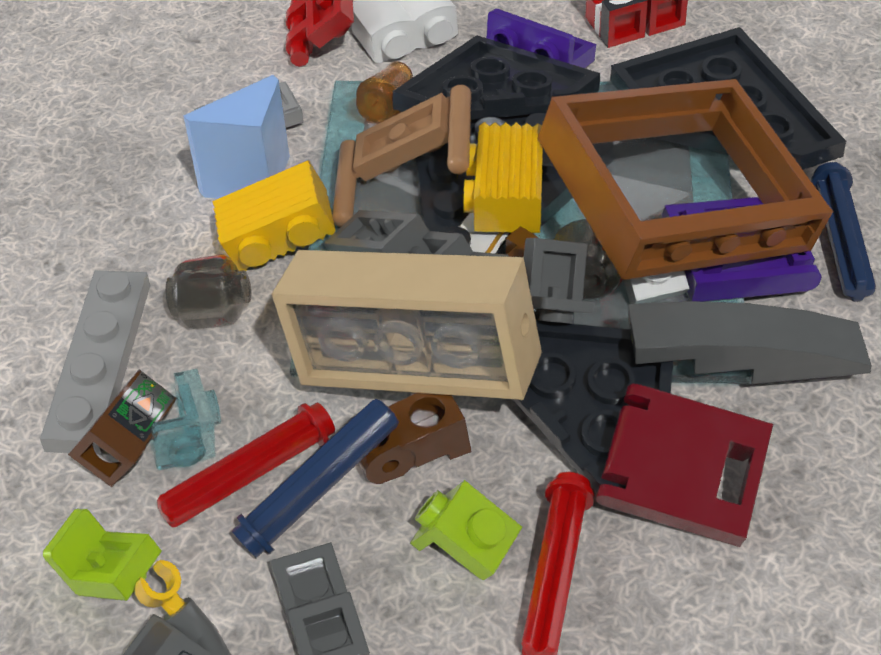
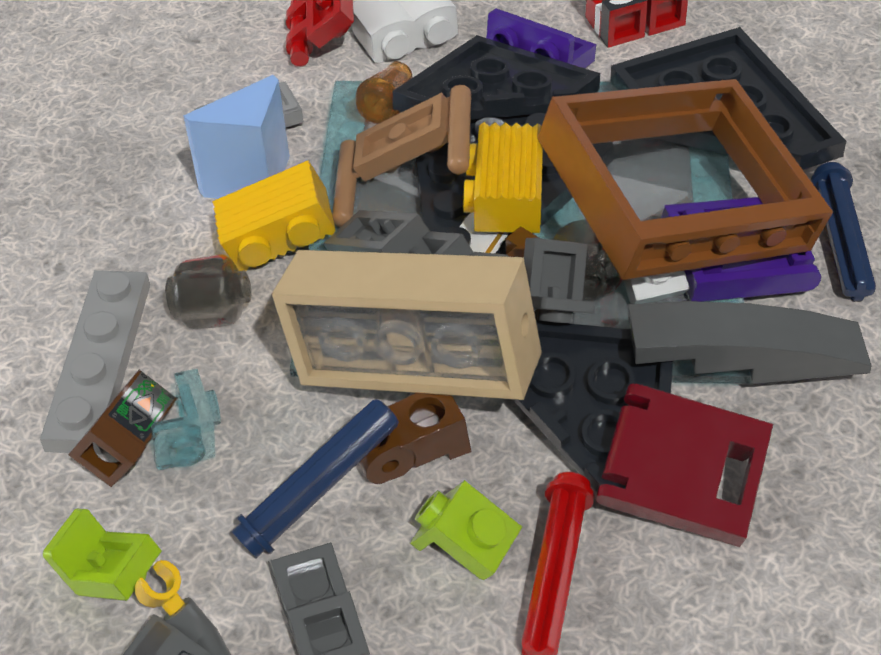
(246, 464): red axle -> none

